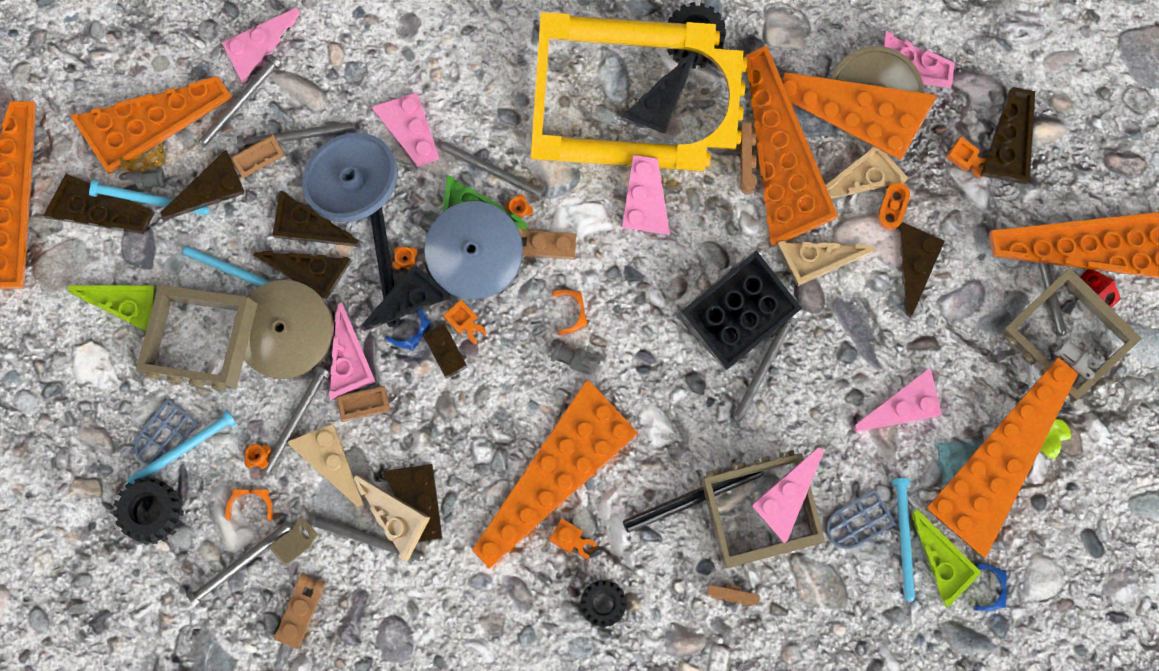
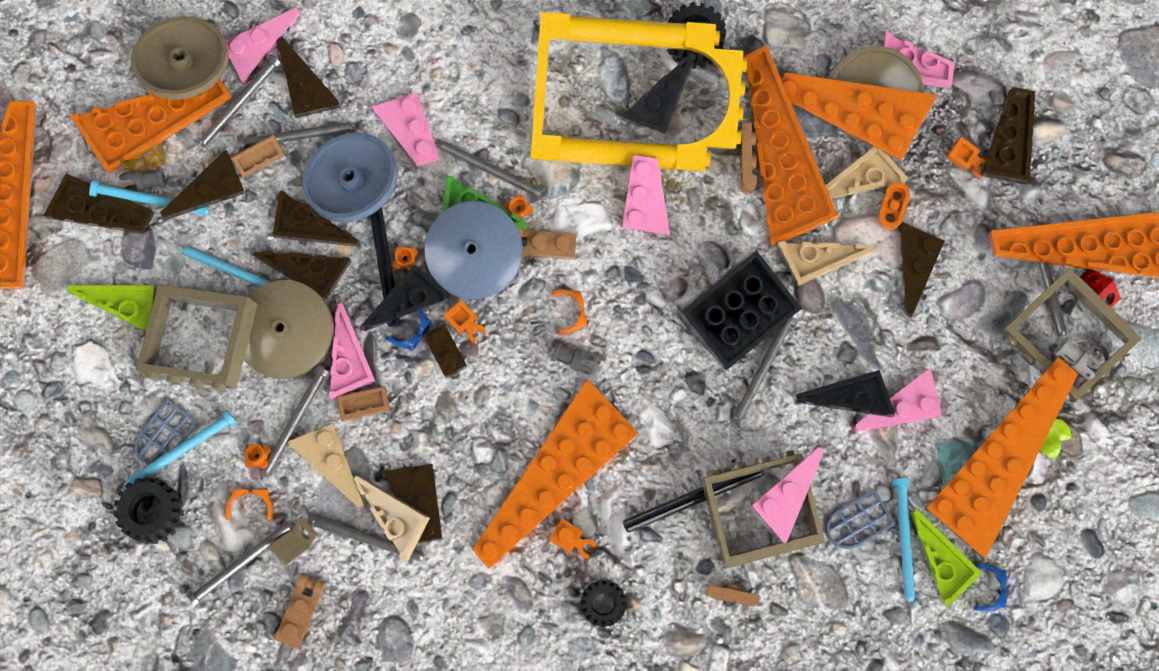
(179, 58): none -> dark tan dish
(305, 88): none -> dark brown wing
(858, 394): none -> black wing

